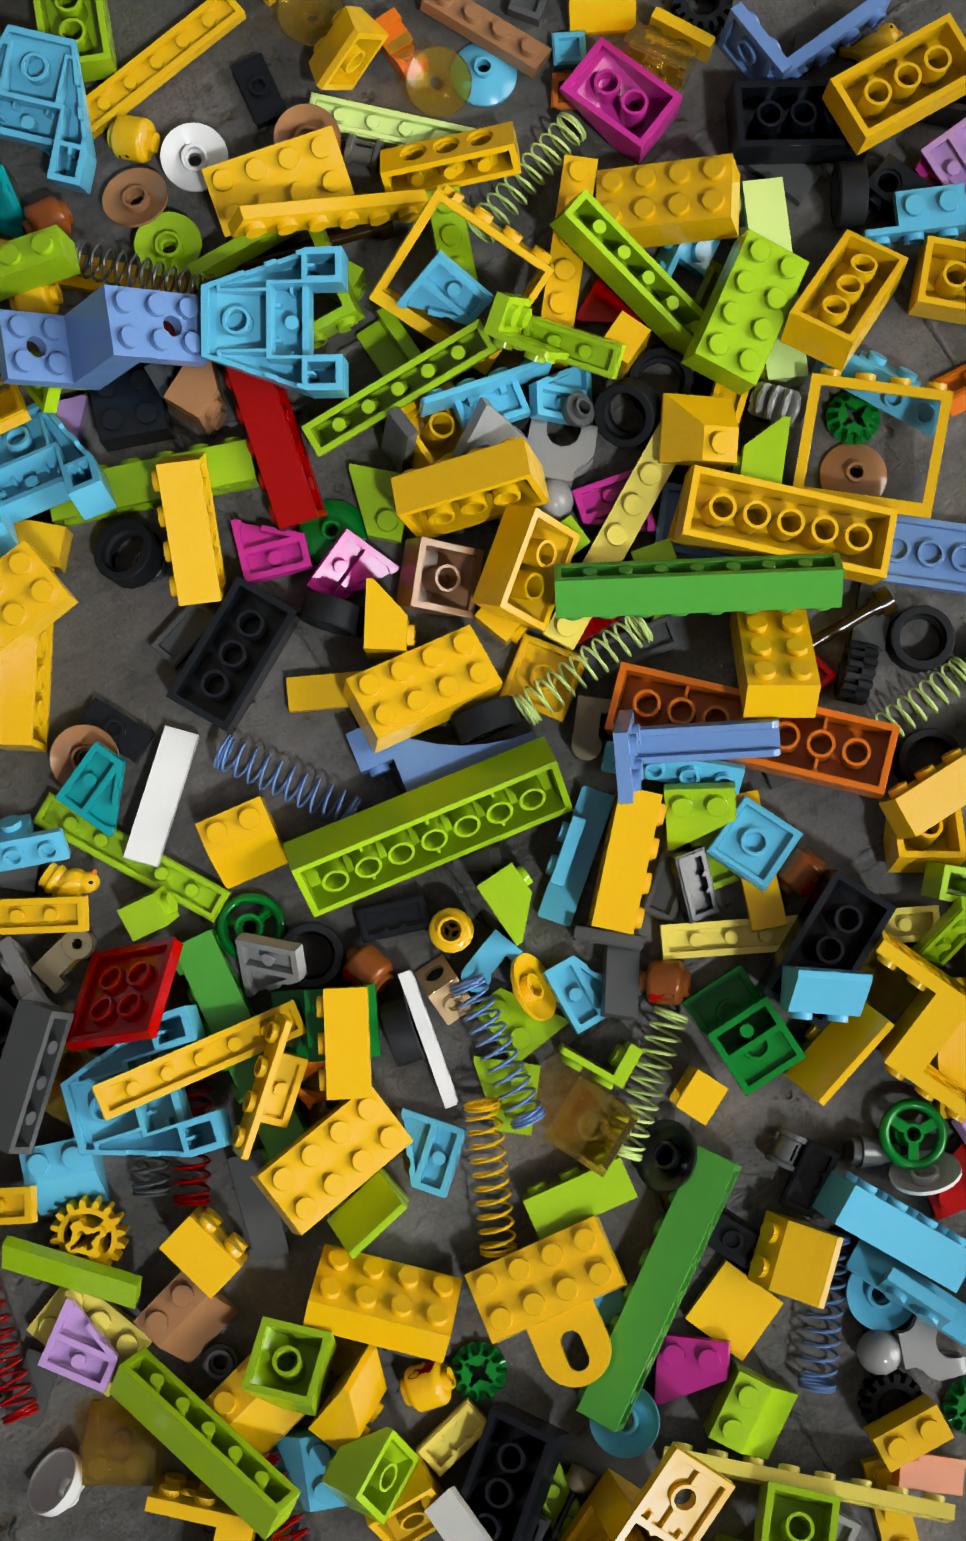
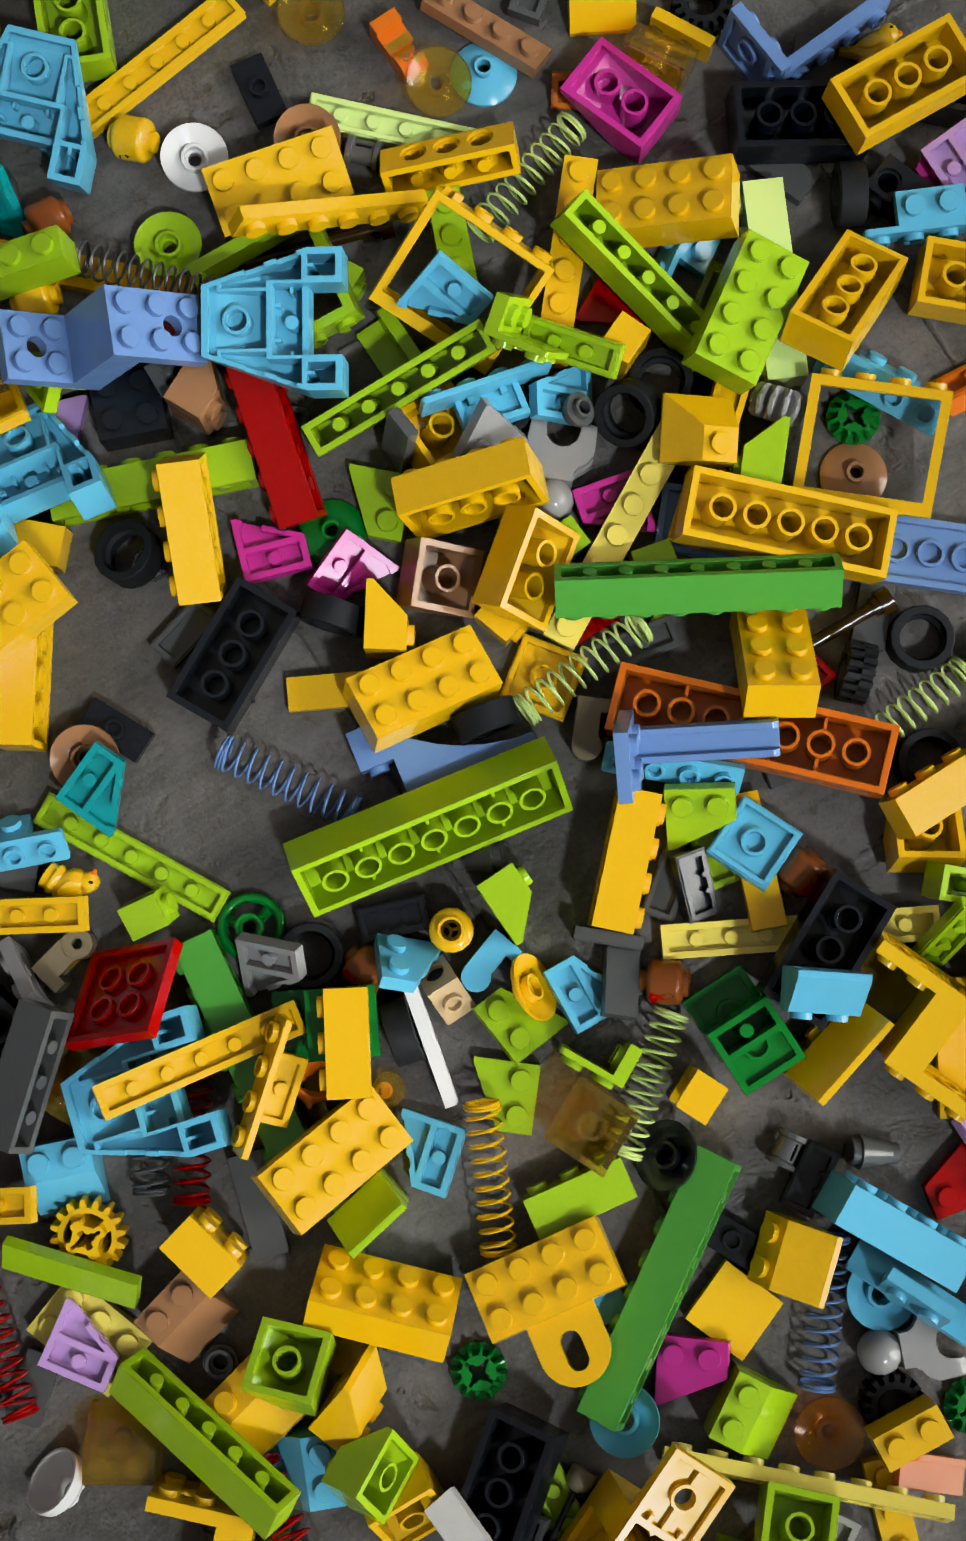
(135, 197): medium nougat dish -> none
(161, 796): white tile -> none
(243, 842): yellow slope -> none
(346, 49): yellow slope -> none
(390, 1088): none -> clear yellow tile
(402, 961): none -> medium azure wing
(427, 1385): yellow head -> none
(452, 1437): light yellow plate -> none
(530, 1116): medium blue piece -> none
(568, 49): medium azure tile -> none
(578, 848): medium azure bracket -> none
(842, 1445): none -> clear orange dish
(900, 1129): green piece -> none
(928, 1181): white dish -> none

